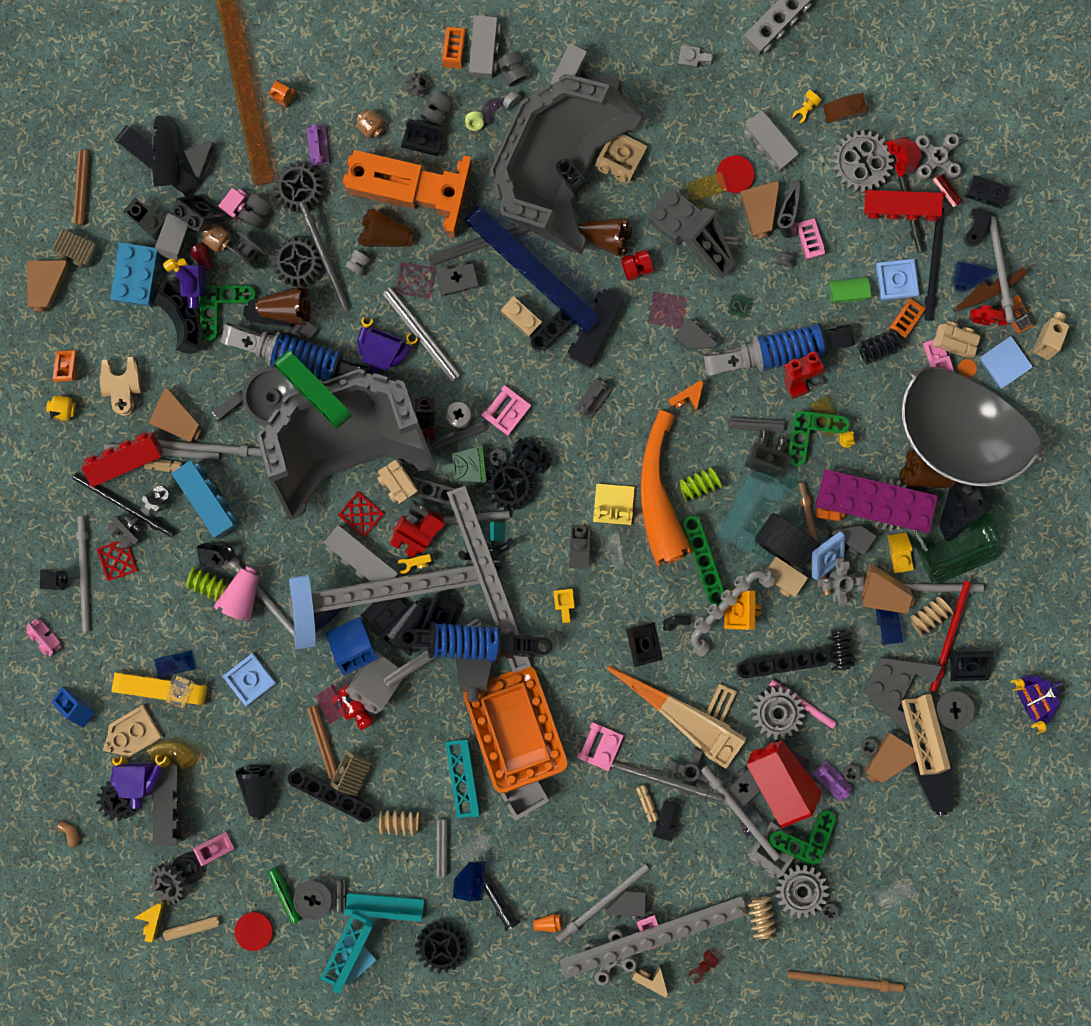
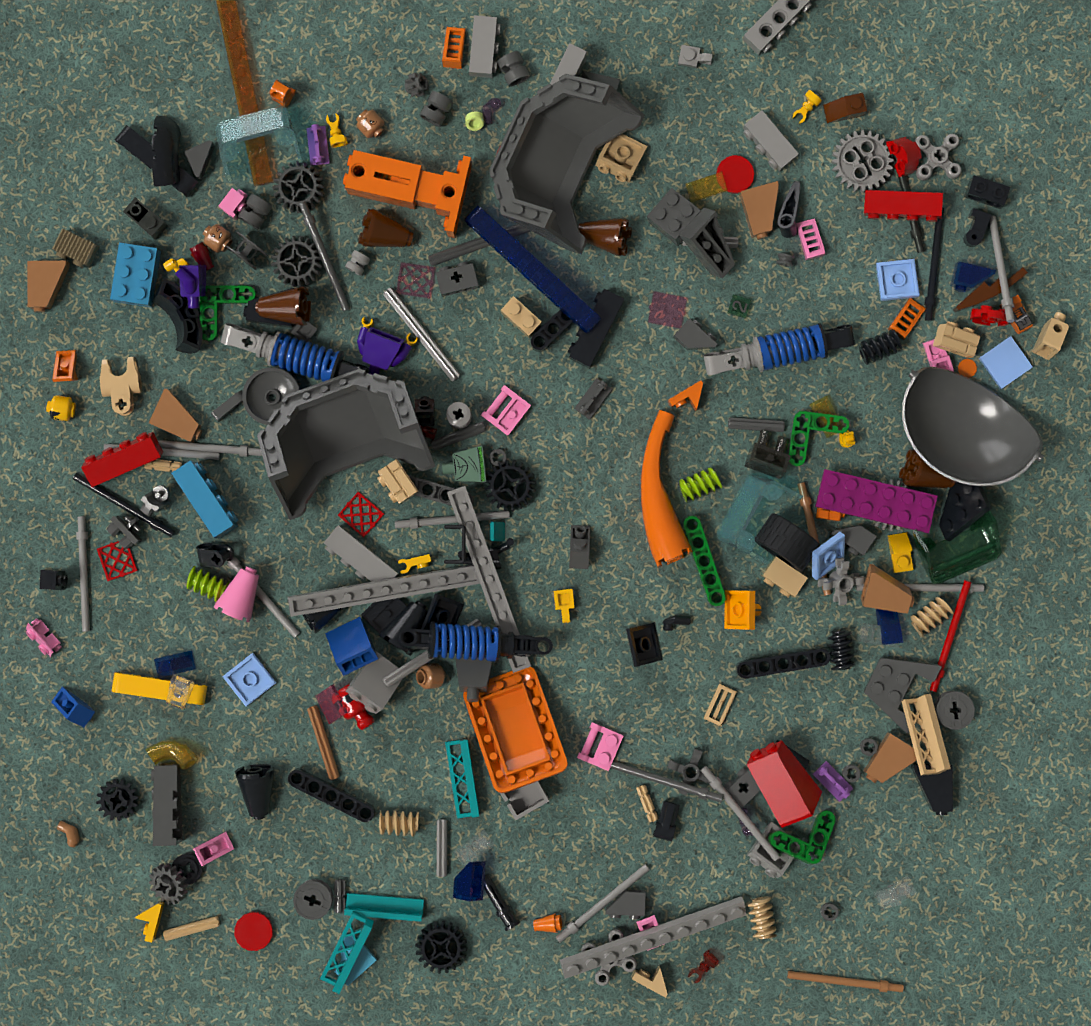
(81, 187): medium nougat axle -> none
(132, 733): tan tile -> none
(136, 779): dark purple torso -> none
(171, 237): light grey brick -> none
(198, 212): black plate -> none
(254, 125): none -> clear light blue windscreen
(274, 874): green pin -> none
(302, 612): light blue slope -> none
(312, 389): green beam -> none
(337, 138): none -> yellow piece
(351, 773): dark tan brick -> none
(416, 535): red hips -> none
(423, 137): black bracket -> none
(430, 676): none -> medium nougat head
(463, 561): none -> black piece
(511, 100): light grey tile -> none
(531, 455): black gear -> none
(573, 177): black piece -> none
(613, 504): light yellow hinge -> none
(613, 543): clear slope -> none
(637, 265): red wheel -> none
(706, 732): tan plate -> none
(729, 598): light grey bar -> none
(782, 724): light grey gear -> none
(800, 371): red hips -> none
(809, 708): bright pink bar -> none
(810, 899): light grey gear -> none
(849, 290): bright green brick -> none
(947, 190): red window -> none
(970, 665): black slope -> none
(1038, 699): torso -> none

